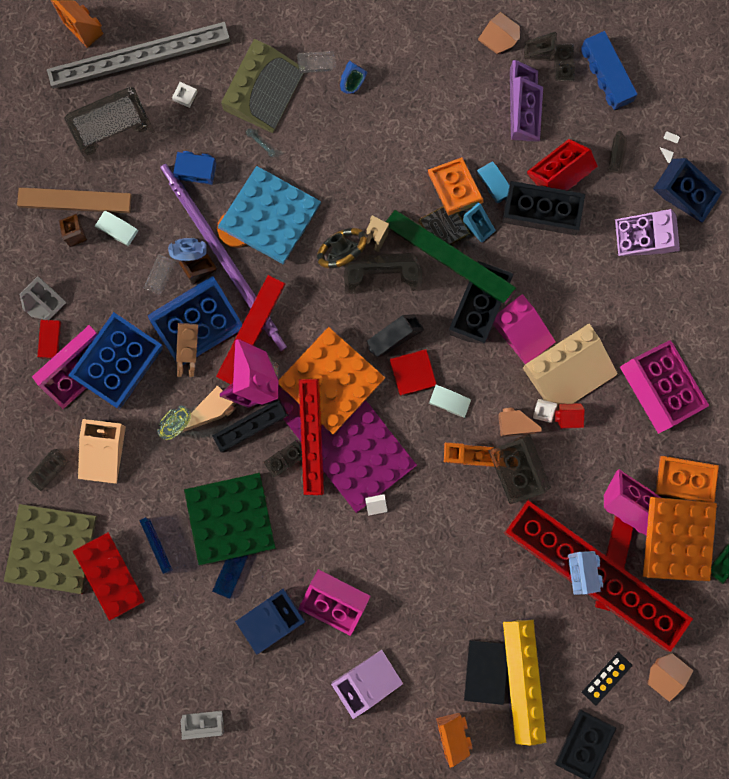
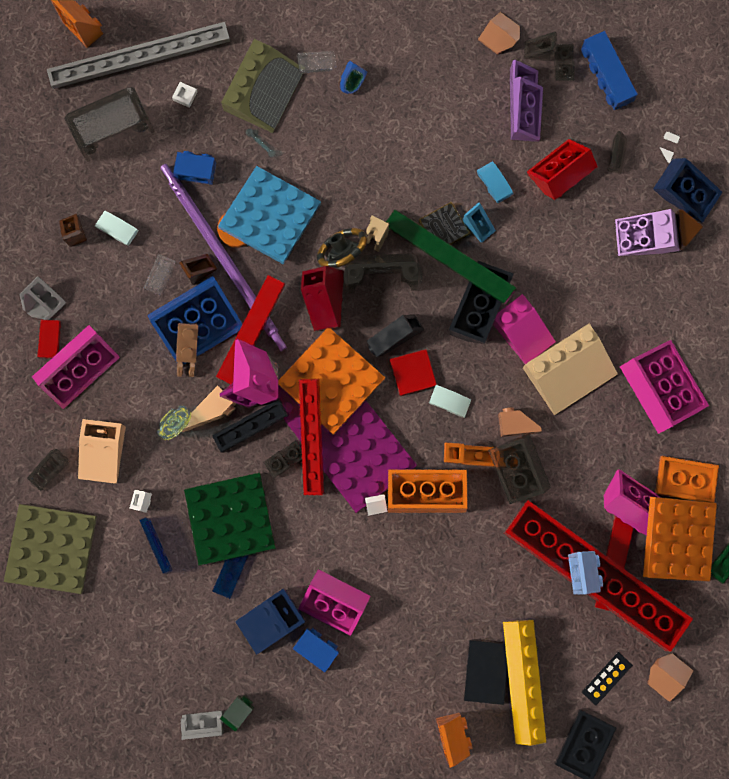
(74, 200): medium nougat tile -> none
(108, 576): red plate -> none
(116, 361): blue slope -> none
(140, 501): none -> white plate
(187, 249): medium blue tile -> none
(237, 712): none -> dark green slope
(316, 649): none -> blue brick
(323, 296): none -> dark red slope
(366, 684): lavender slope -> none
(427, 491): none -> orange slope
(455, 186): orange tile -> none
(543, 208): black slope -> none
(544, 410): white tile -> none
(570, 415): red brick -> none
(687, 228): none -> reddish brown slope

